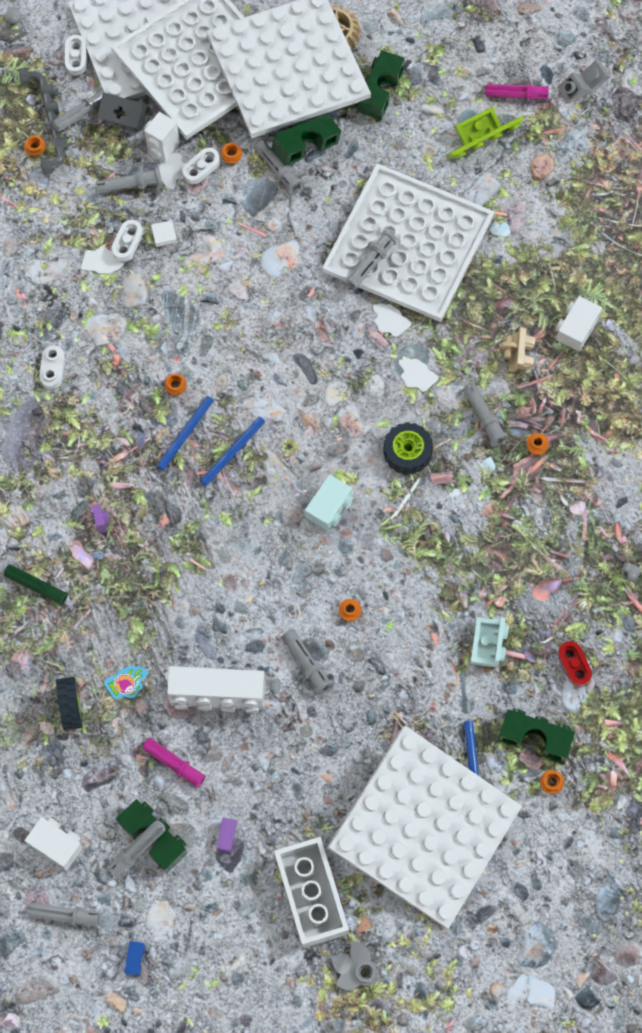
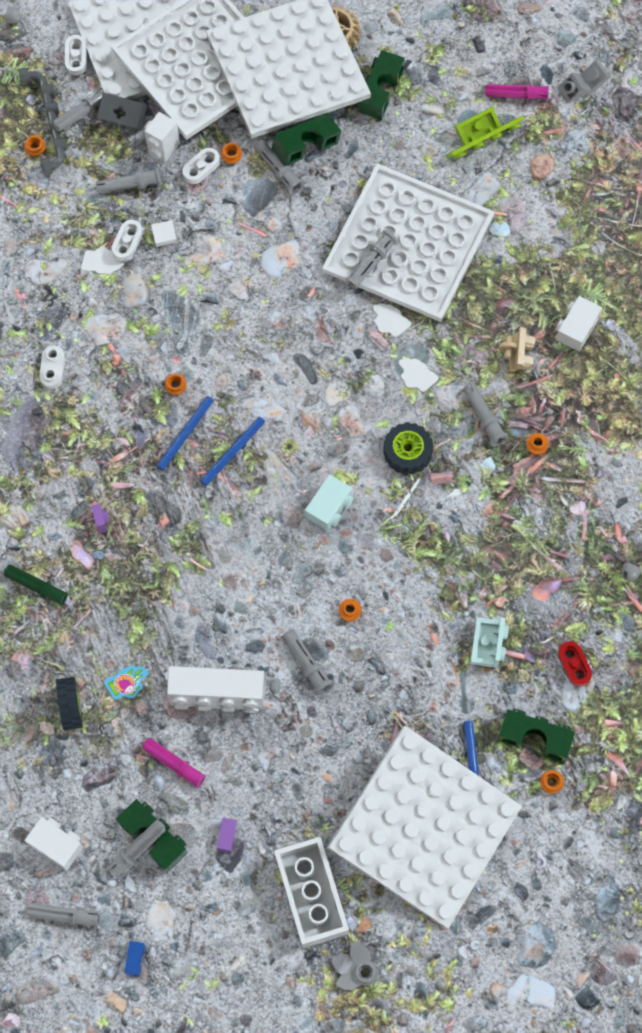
(171, 170): white sticker -> none

